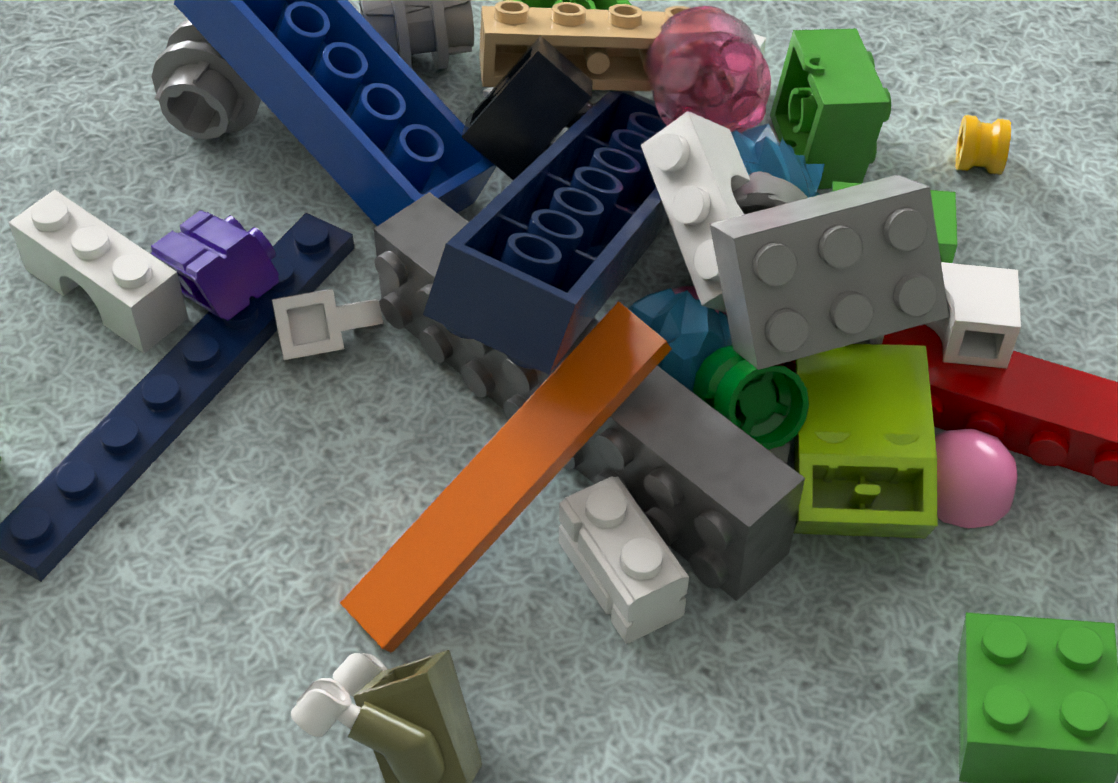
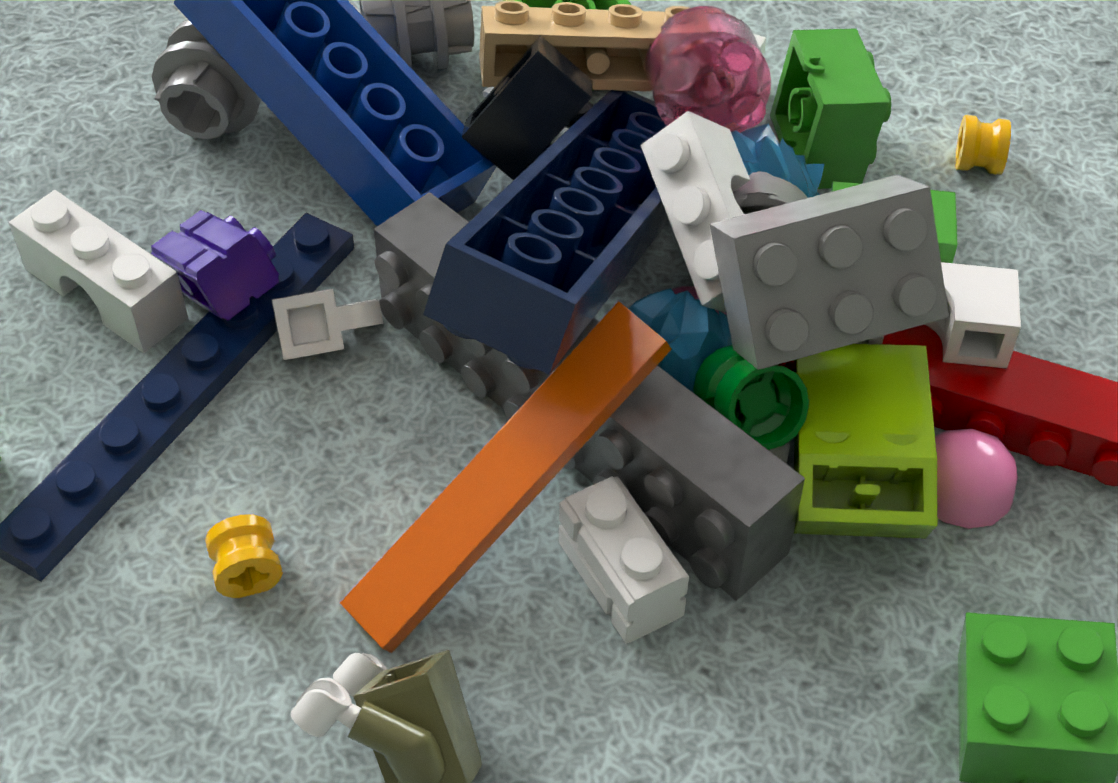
(243, 556): none -> yellow wheel

